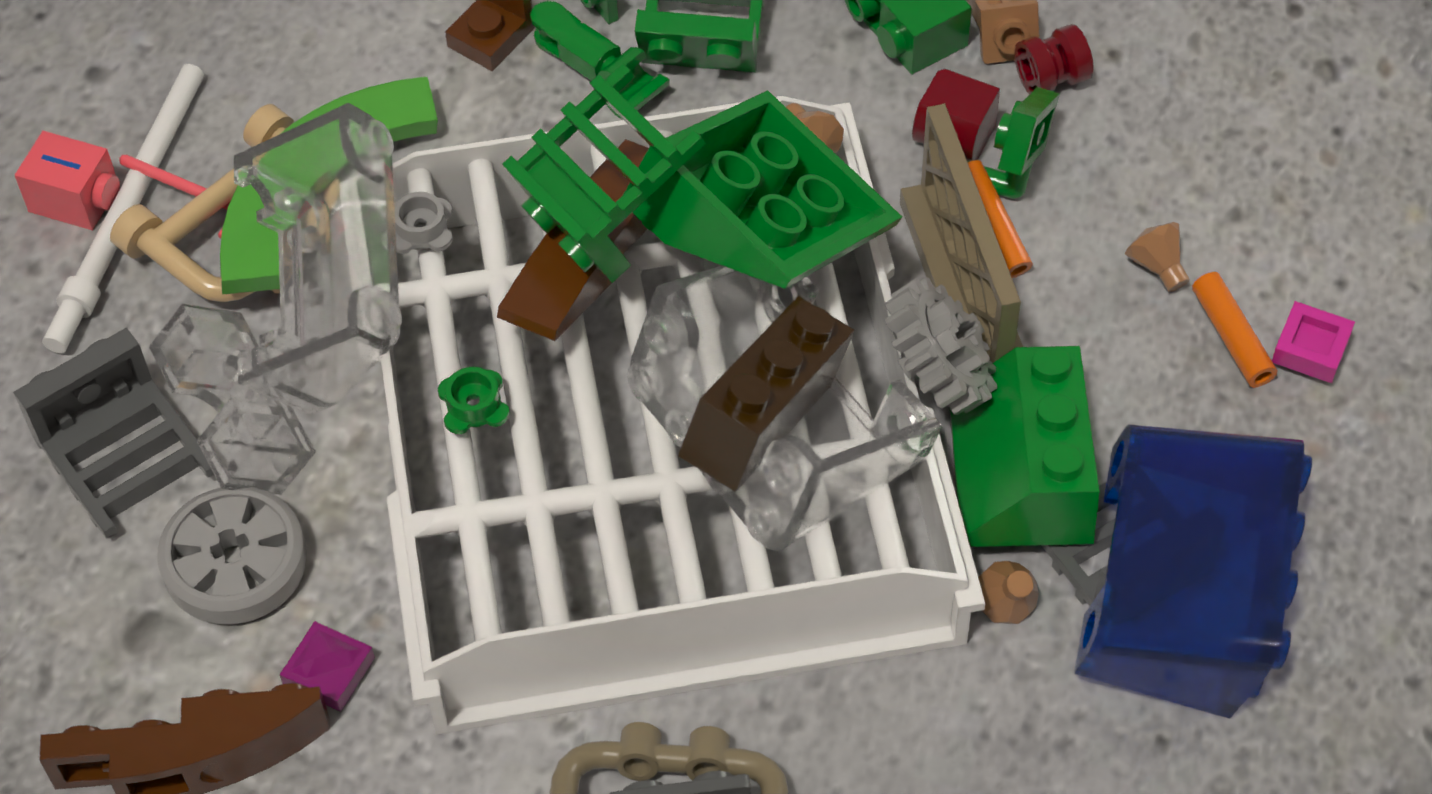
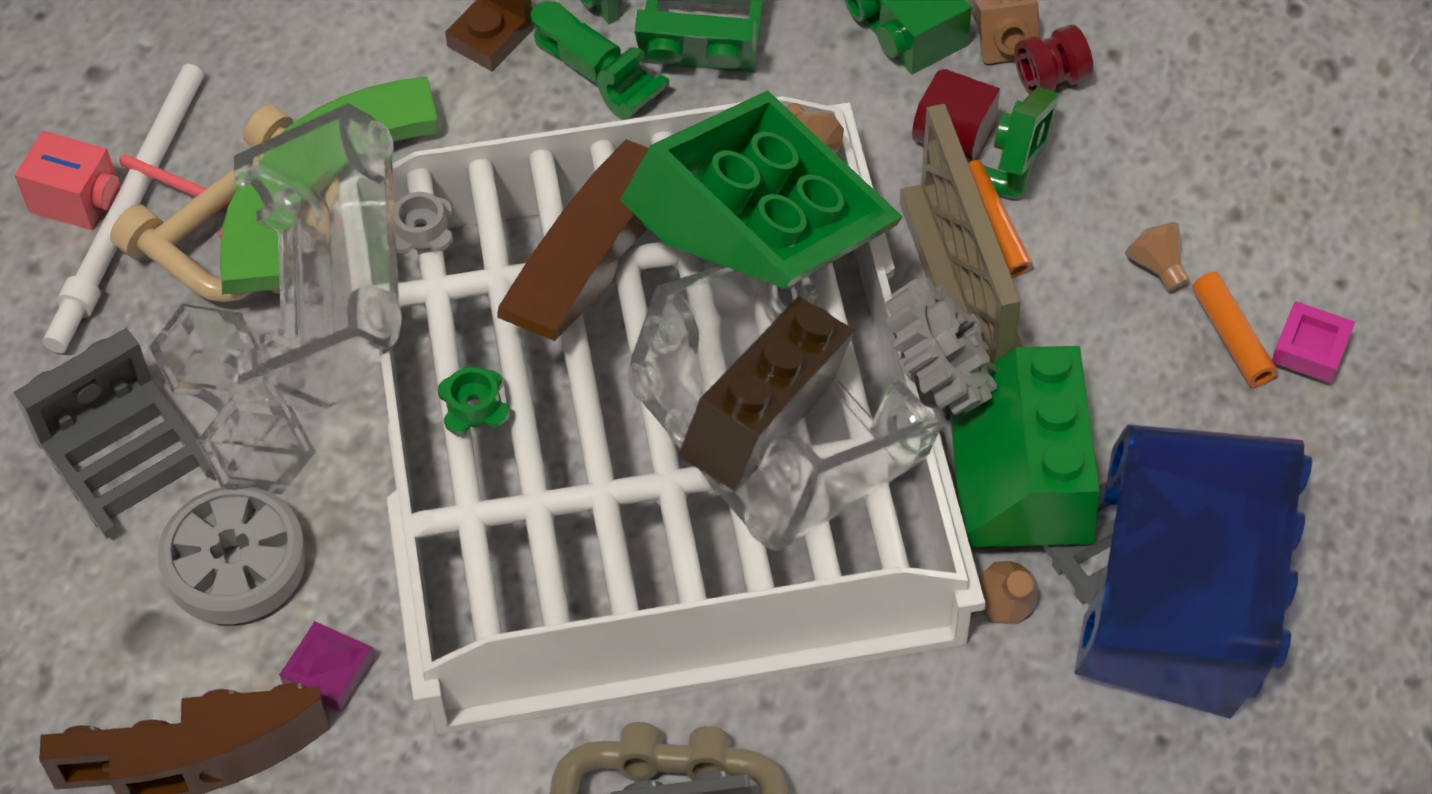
(570, 199): green plate -> none

